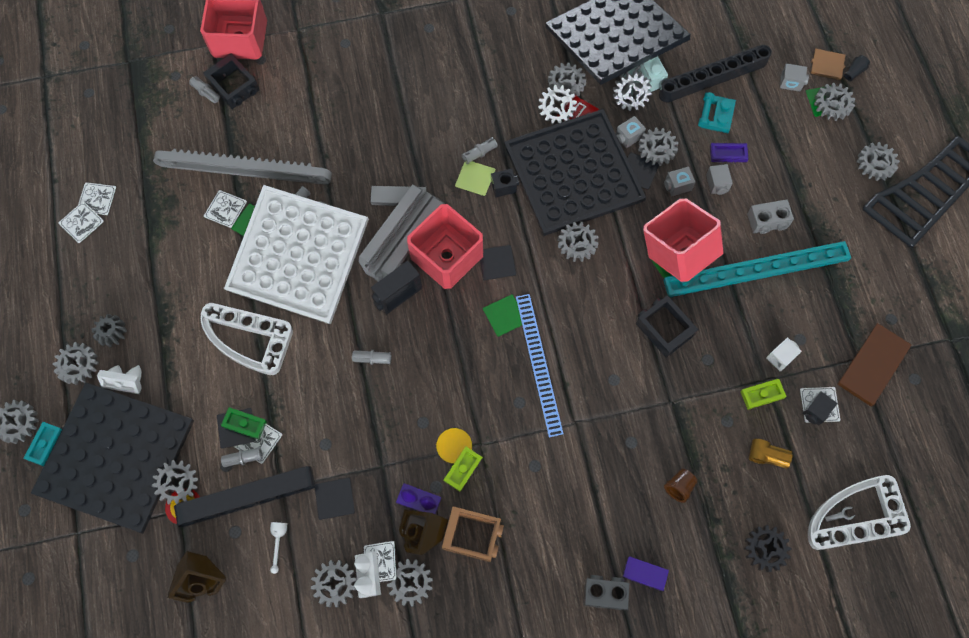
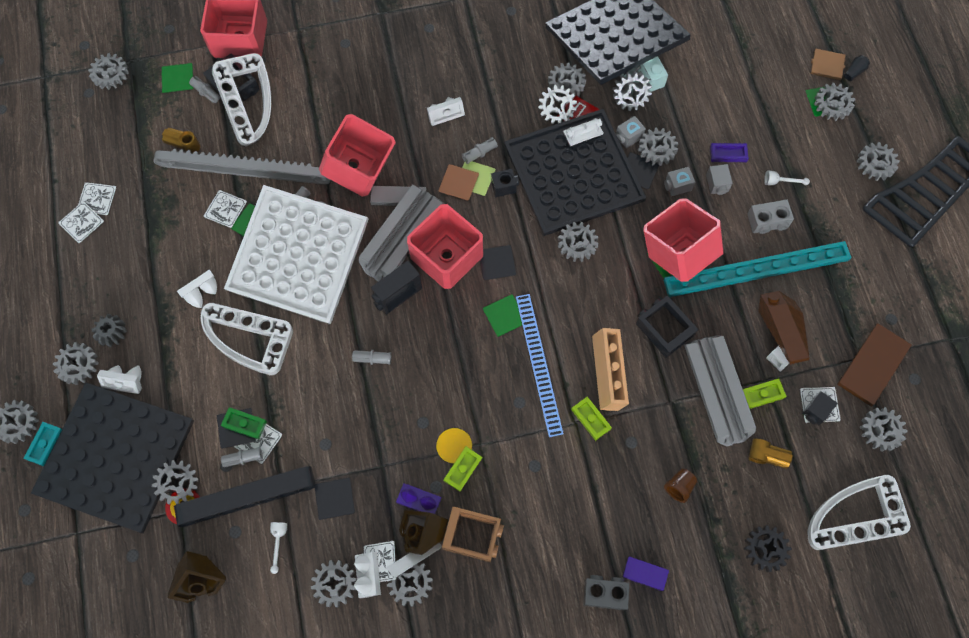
(108, 71): none -> light grey gear
(176, 77): none -> green sticker
(183, 140): none -> pearl gold piece
(191, 292): none -> white tile
(240, 111): none -> white beam
(357, 143): none -> coral plate
(409, 561): none -> white sticker
(445, 111): none -> white tile
(458, 182): none -> nougat sticker
(584, 131): none -> white hinge
(591, 418): none -> lime plate
(610, 369): none -> light nougat brick
(714, 73): black beam -> none
(720, 390): none -> light grey piece
(722, 115): teal plate -> none
(773, 178): none -> white hinge
(785, 324): none -> reddish brown wedge
(794, 77): light grey brick -> none
(840, 515): light grey hand -> none
(892, 429): none -> light grey gear

